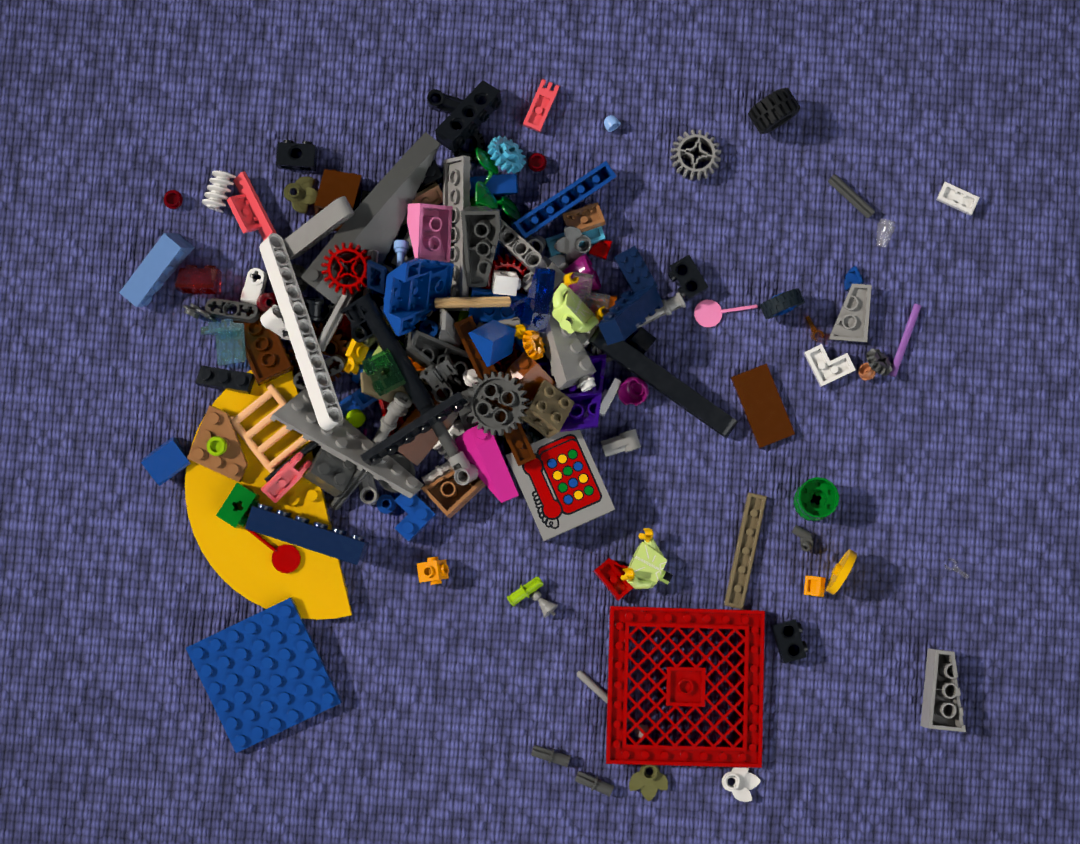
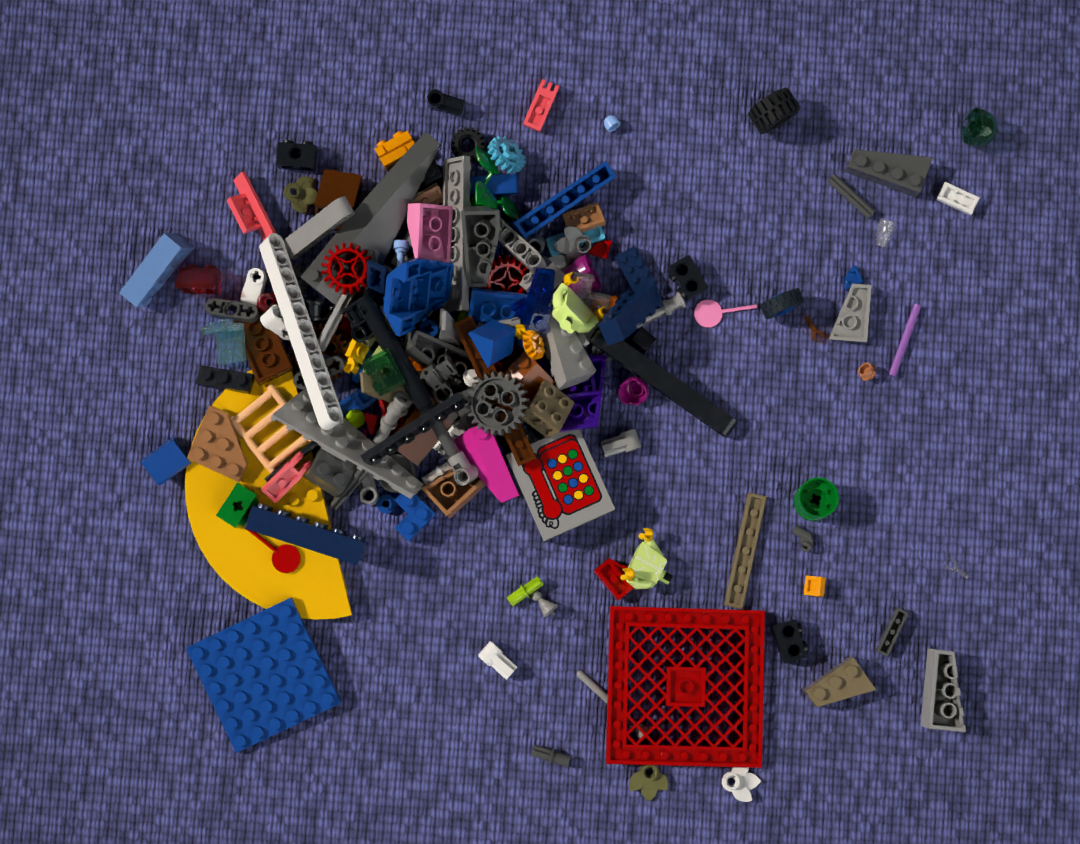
(173, 199): dark red plate -> none
(196, 311): dark grey plate -> none
(216, 446): lime tile -> none
(218, 190): white piece -> none
(372, 423): none -> red slope
(392, 150): none -> light orange brick
(433, 571): light orange brick -> none
(468, 116): black brick -> none
(472, 302): tan axle -> none
(494, 657): none -> white piece
(505, 283): white brick -> none
(537, 162): dark red plate -> none
(586, 383): white plate -> none
(594, 783): dark grey axle -> none
(608, 396): white plate -> none
(702, 155): light grey gear -> none
(762, 405): reddish brown tile -> none
(827, 370): white plate -> none
(839, 683): none -> dark tan wedge
(841, 571): yellow wheel -> none
(879, 362): dark grey gear -> none
(890, 170): none -> dark grey wedge
(891, 631): none -> dark grey piece
(980, 128): none -> cylinder

